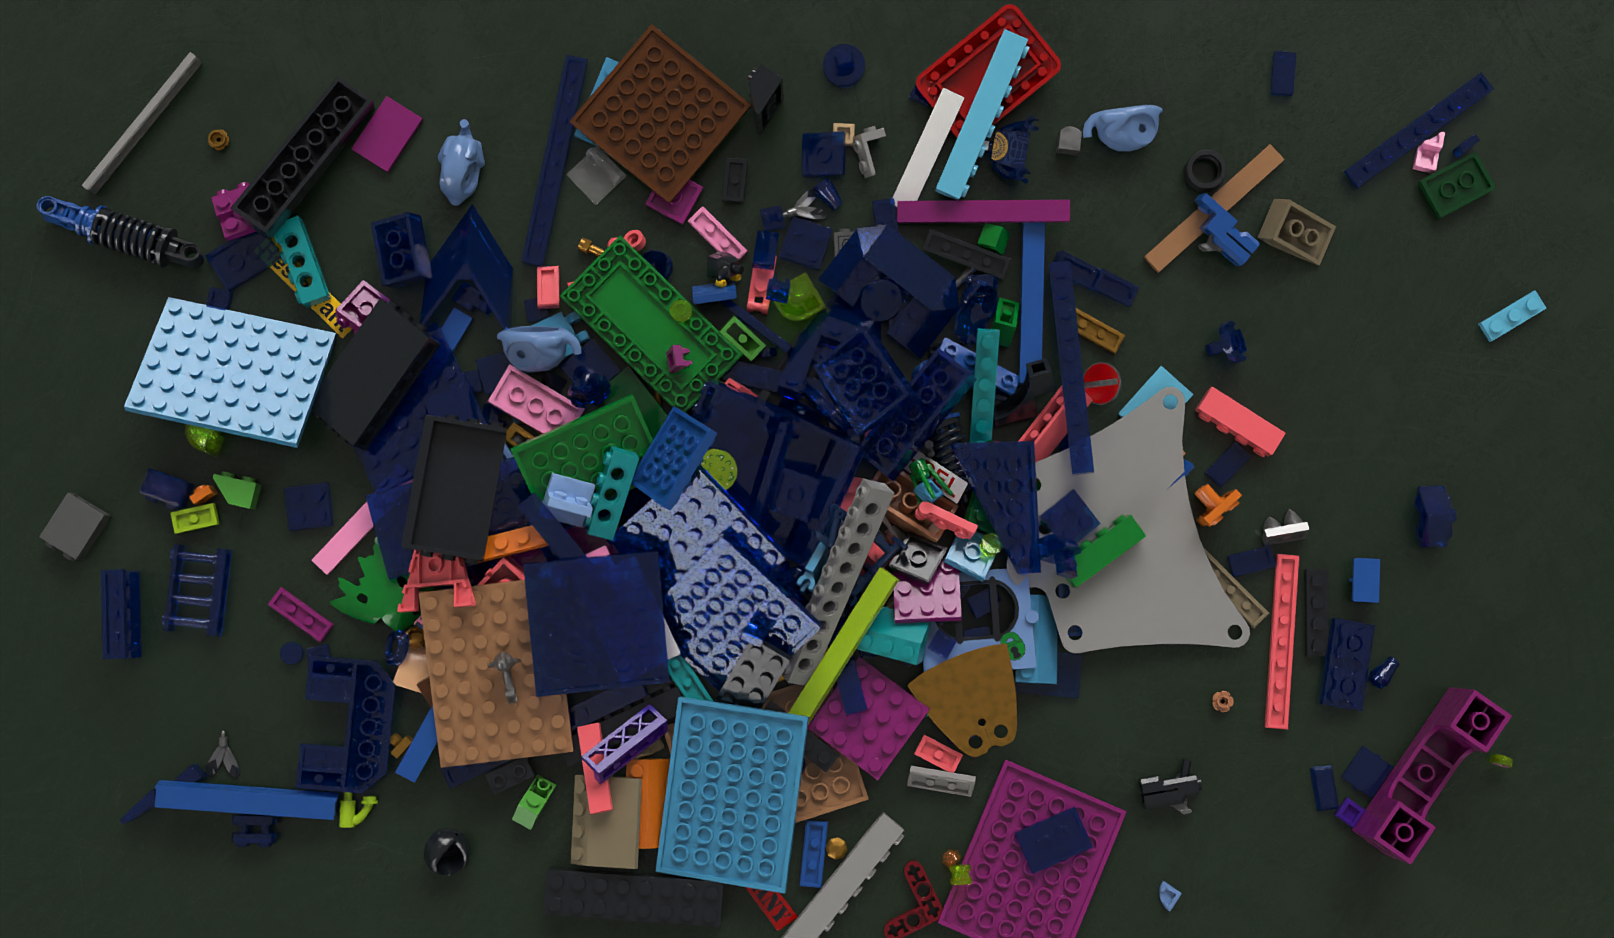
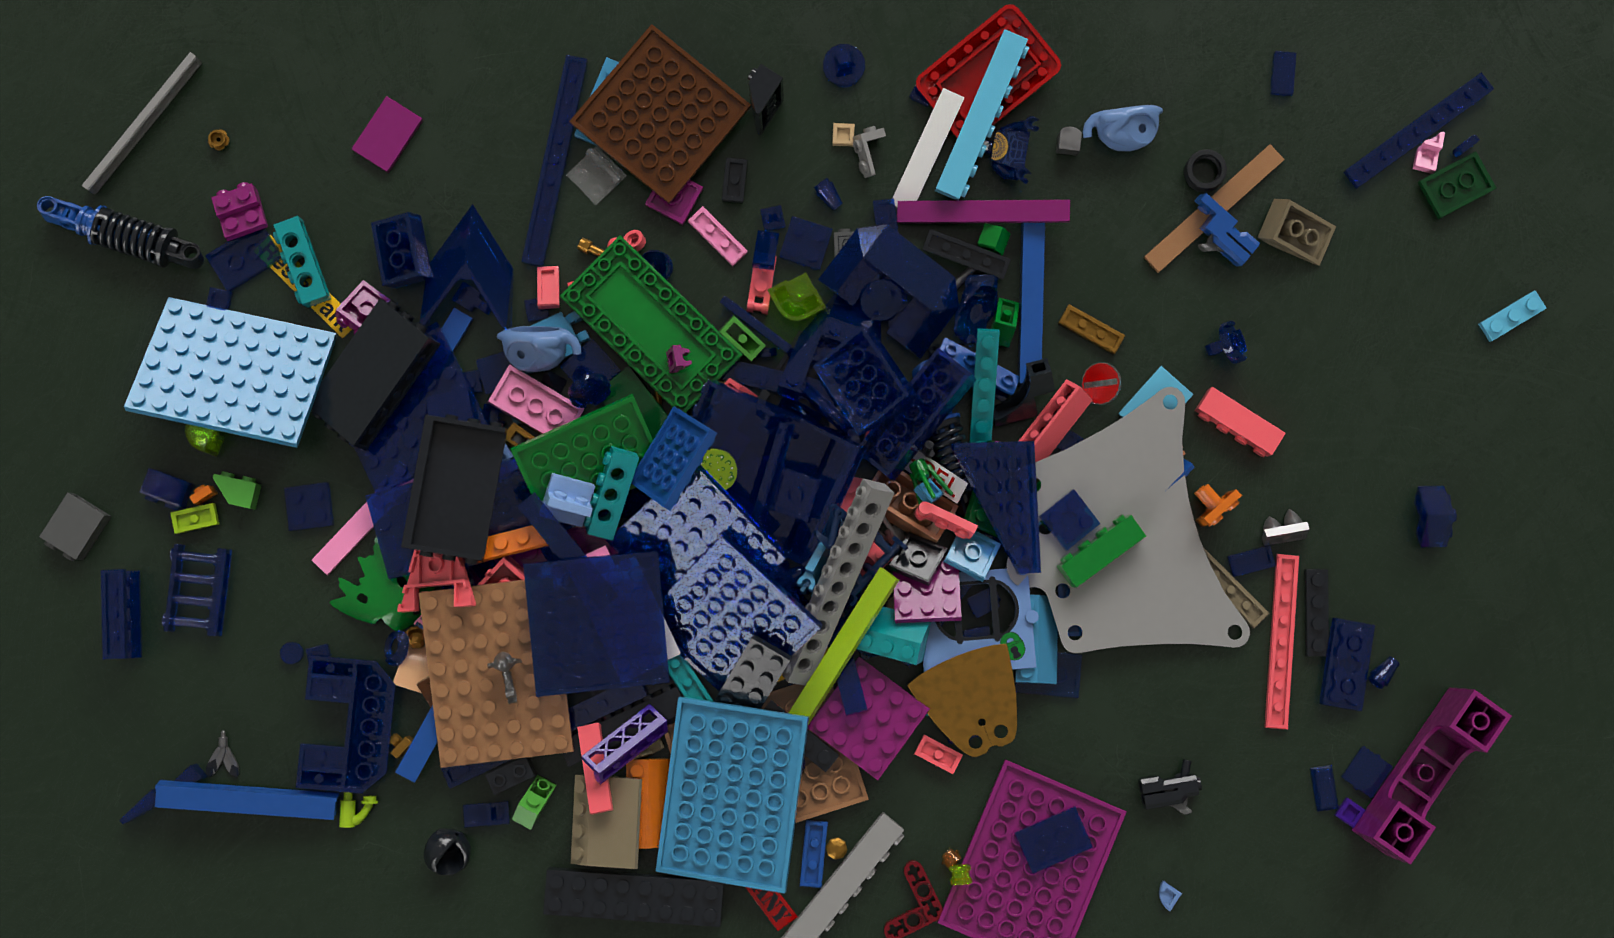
(244, 838): clear blue brick -> none
(301, 614): magenta tile -> none
(303, 158): black brick -> none
(460, 165): medium blue piece -> none
(486, 814): none -> clear blue slope
(681, 311): clear neon green tile -> none
(712, 293): blue tile -> none
(723, 265): black piece -> none
(754, 635): clear blue tile -> none
(778, 290): clear blue tile -> none
(801, 207): flat silver piece -> none
(823, 154): clear blue tile -> none
(941, 781): light grey tile -> none
(942, 644): clear blue tile -> none
(990, 544): clear neon green tile -> none
(1061, 552): clear blue brick -> none
(1071, 368): clear blue plate -> none
(1099, 280): clear blue slope -> none
(1217, 697): nougat plate -> none
(1227, 464): clear blue tile -> none
(1365, 580): blue panel -> none
(1502, 761): clear neon green tile -> none

